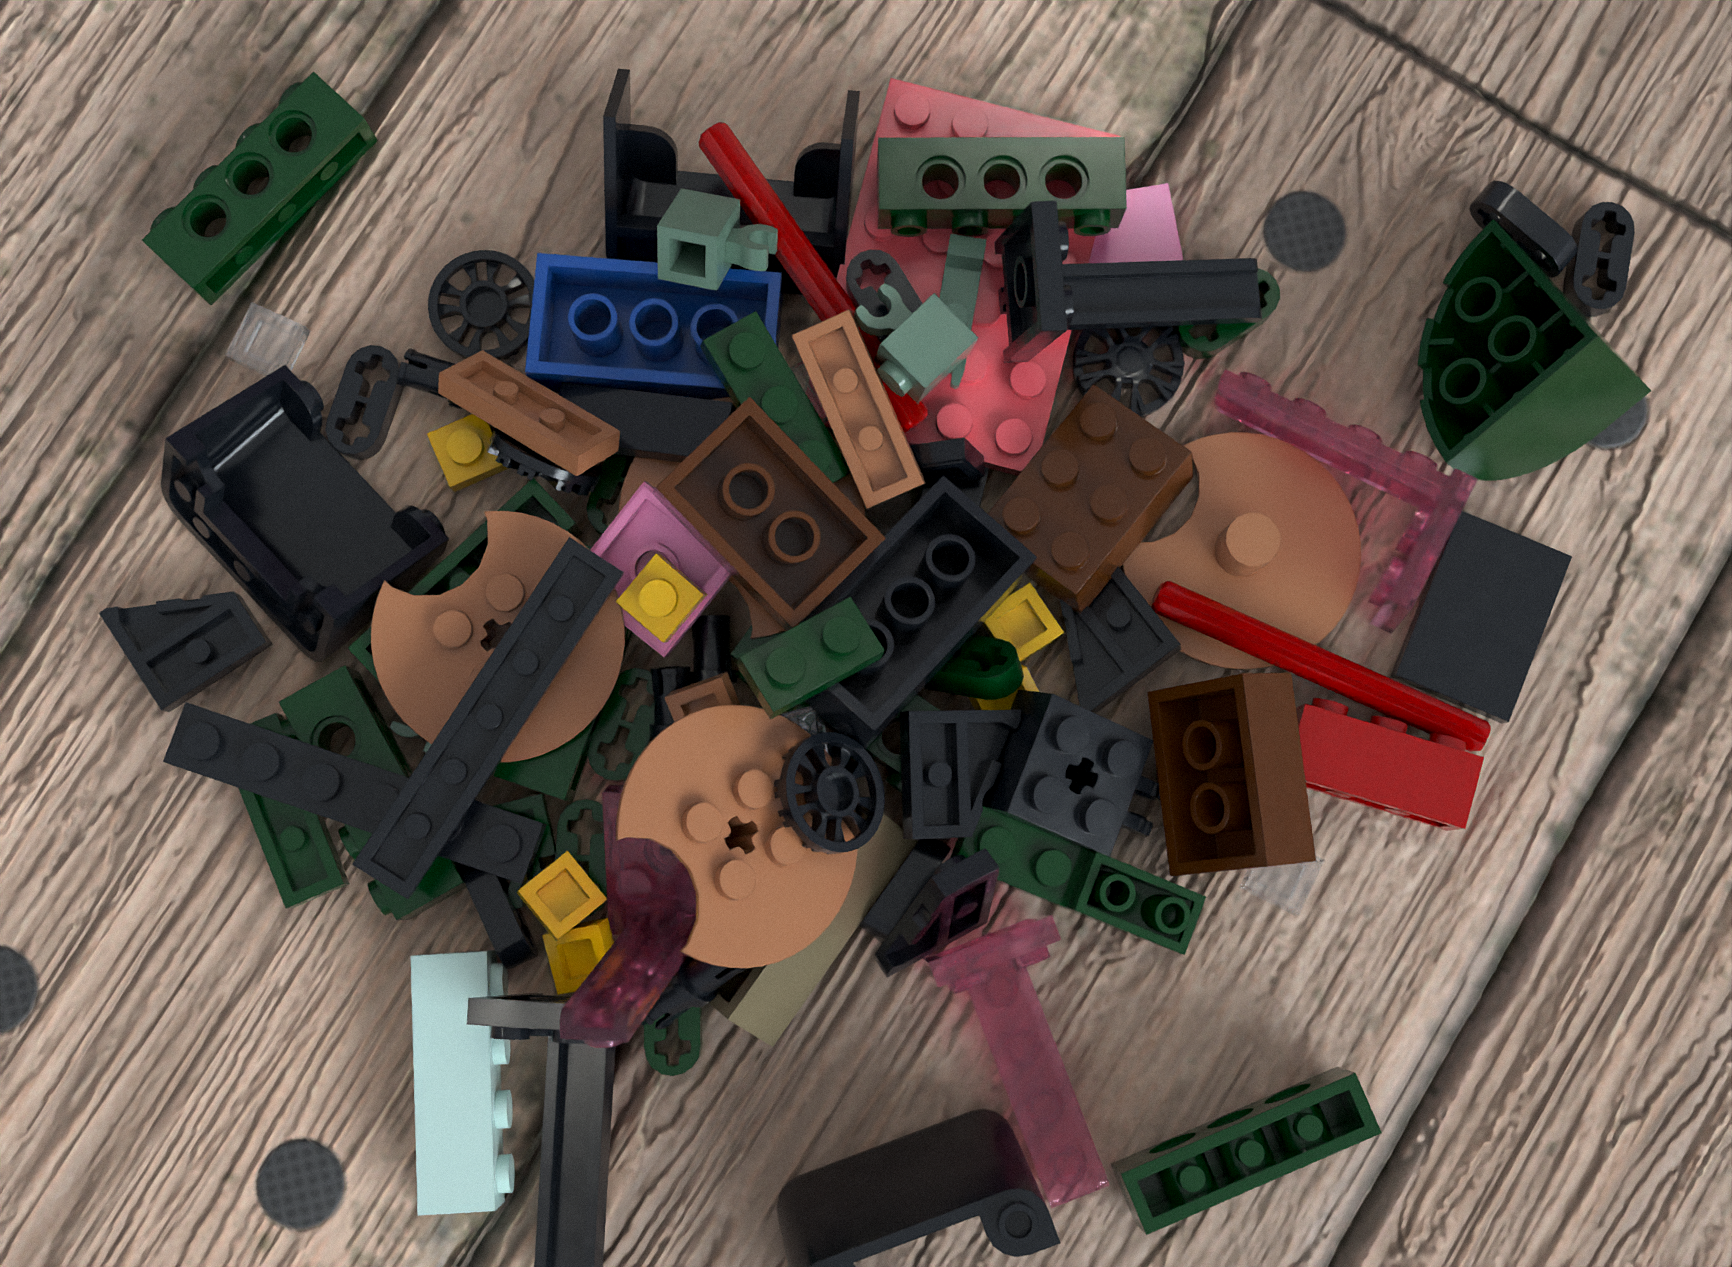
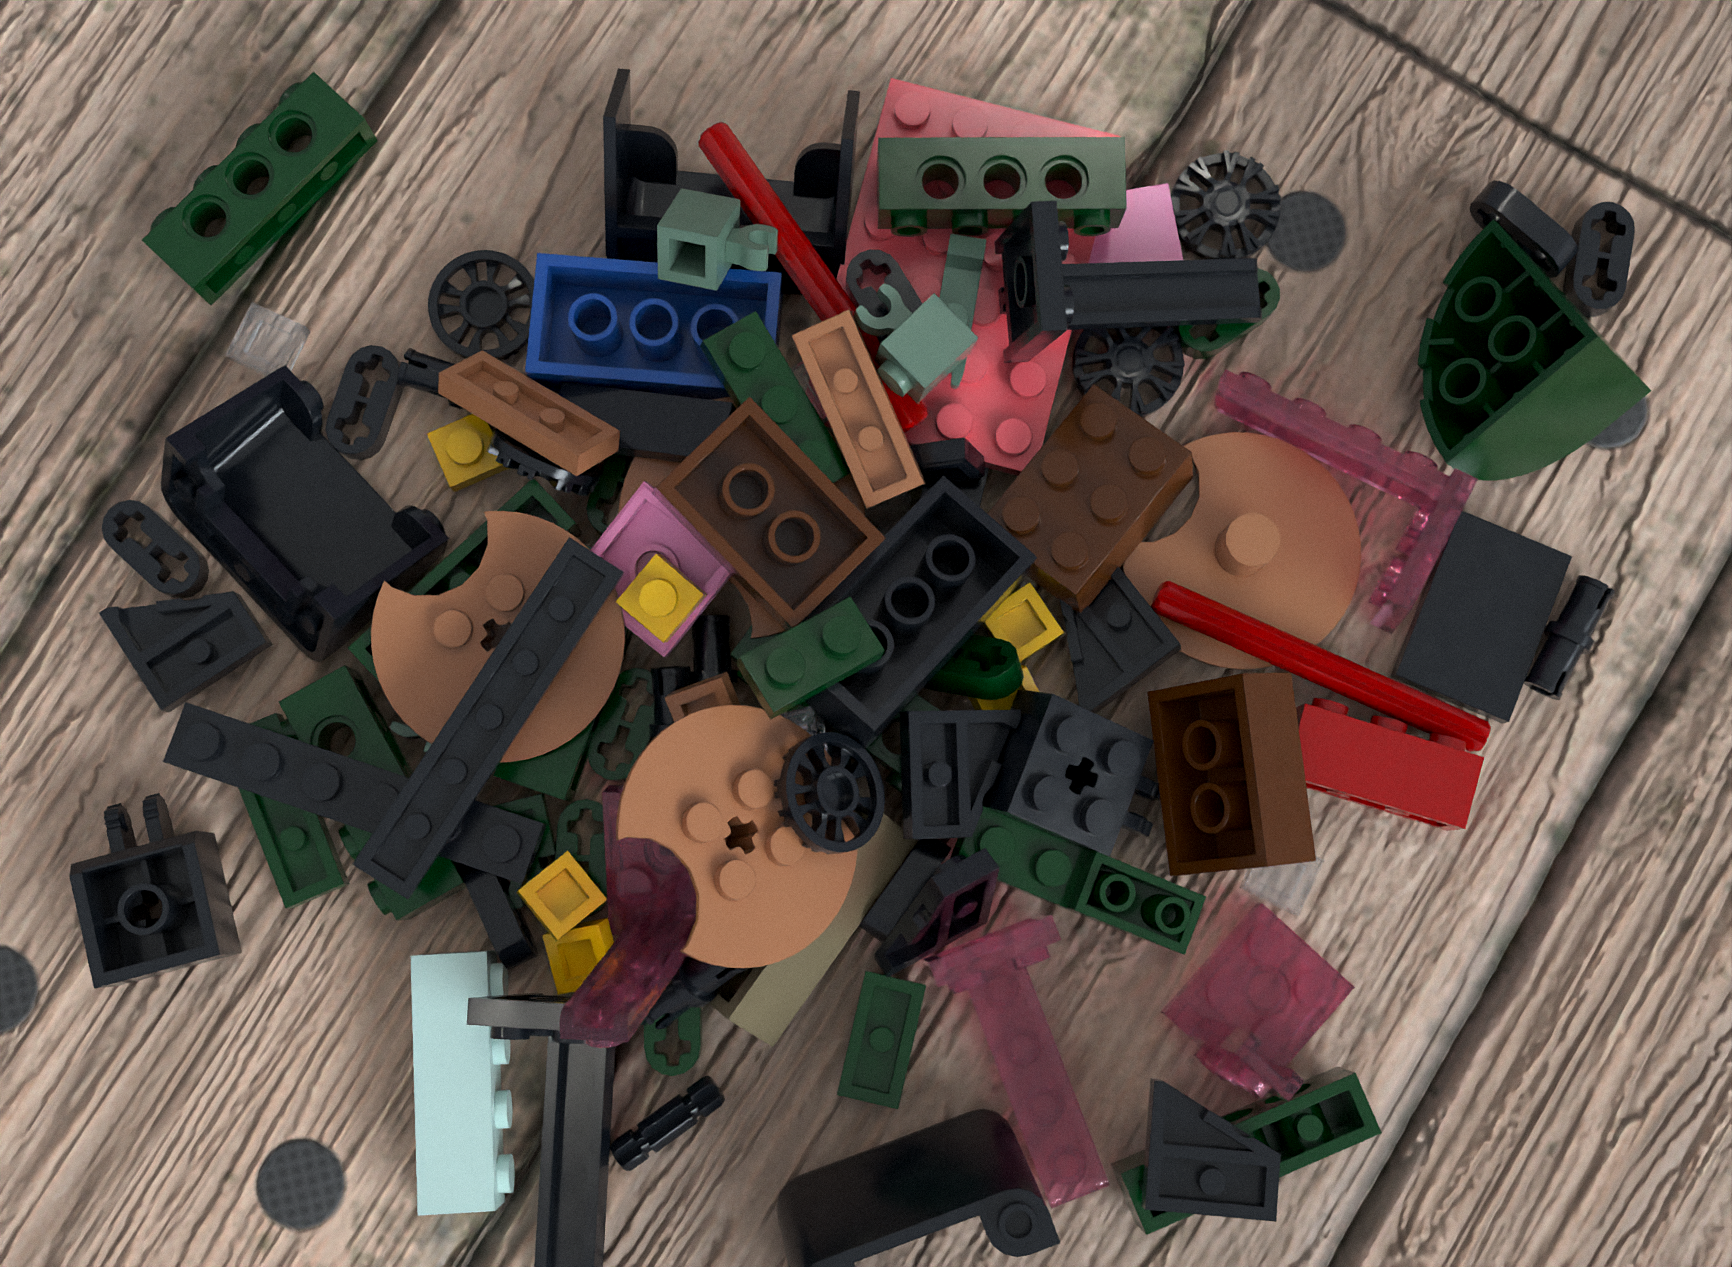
(119, 888): none -> black hinge
(146, 559): none -> black beam
(667, 1123): none -> black axle
(881, 1039): none -> dark green plate
(1204, 1162): none -> black wing
(1226, 205): none -> black wheel
(1257, 1004): none -> clear pink bracket
(1569, 637): none -> black pin

